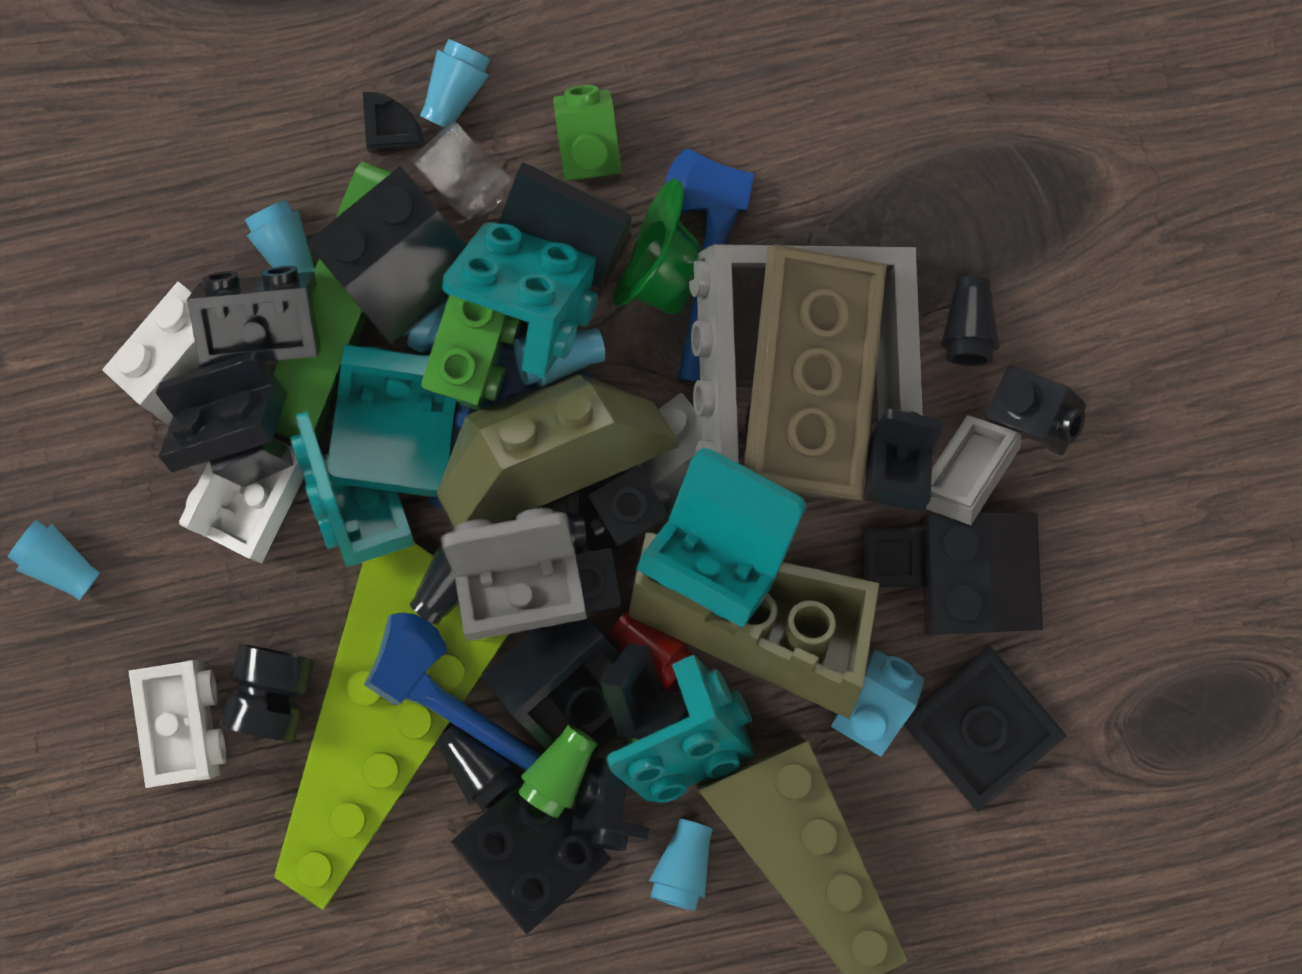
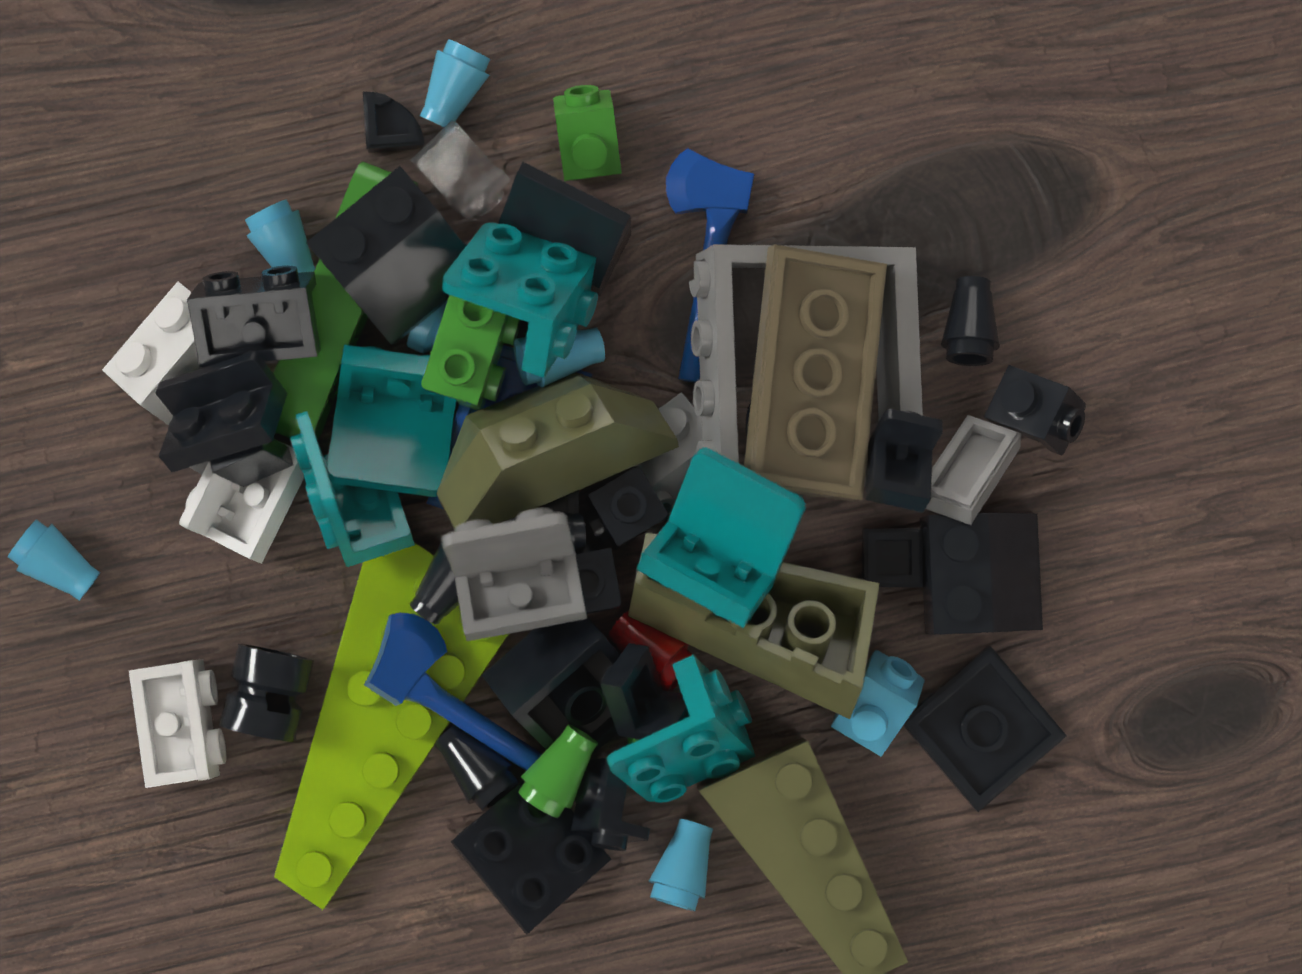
(661, 256): green piece -> none

